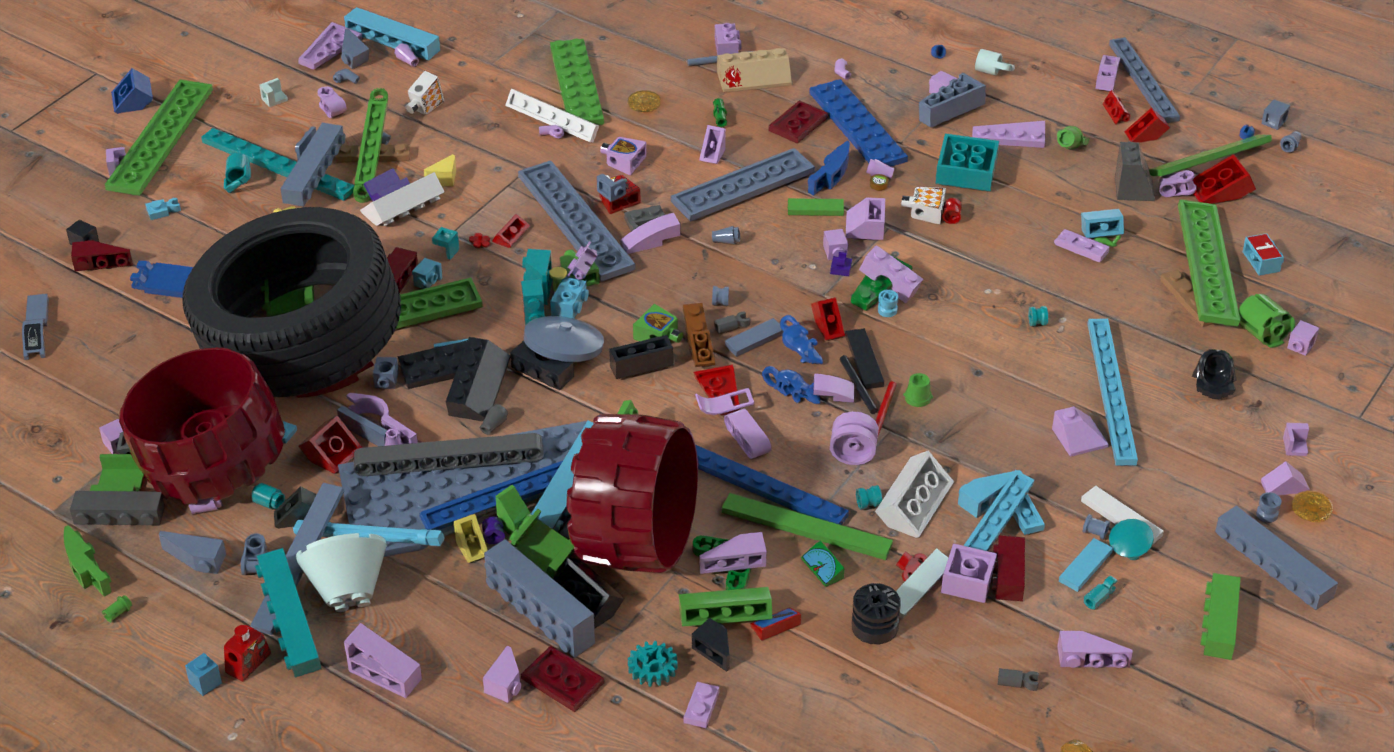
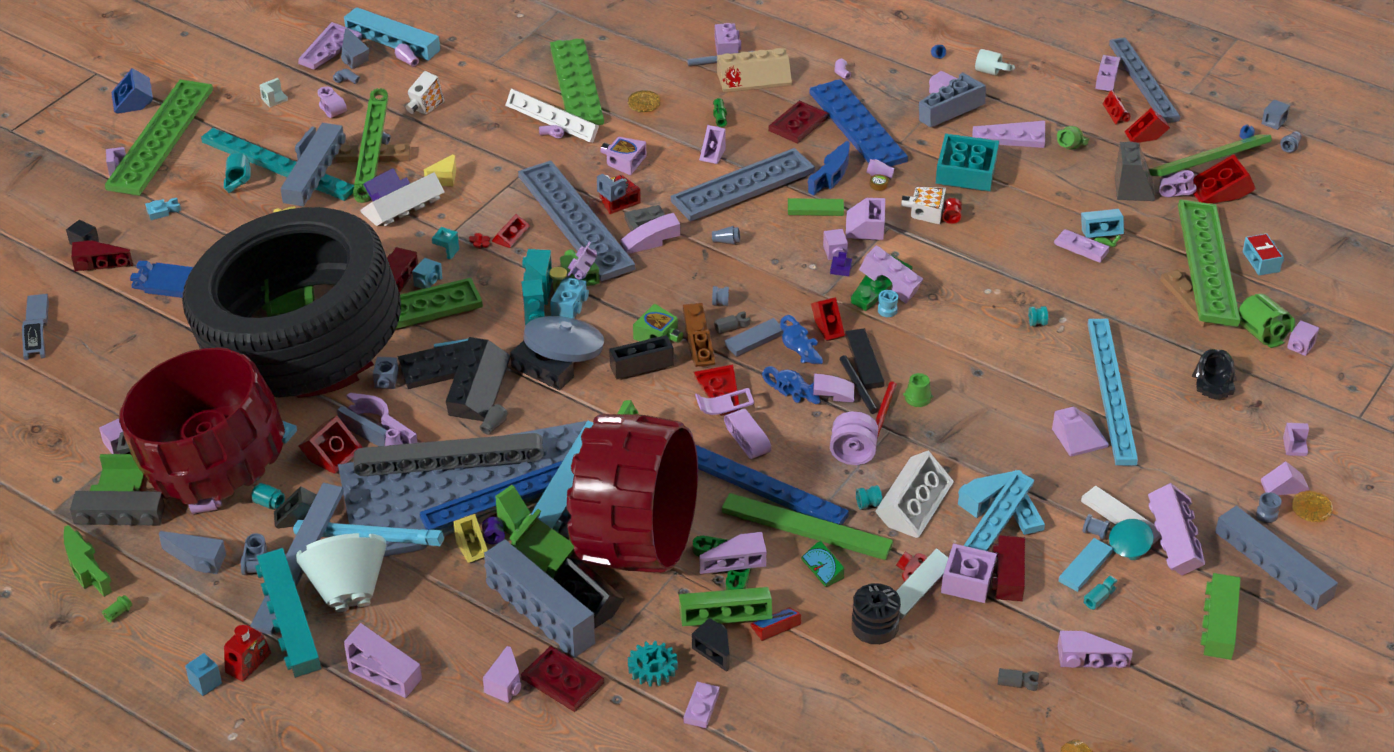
(1176, 528): none -> lavender wedge

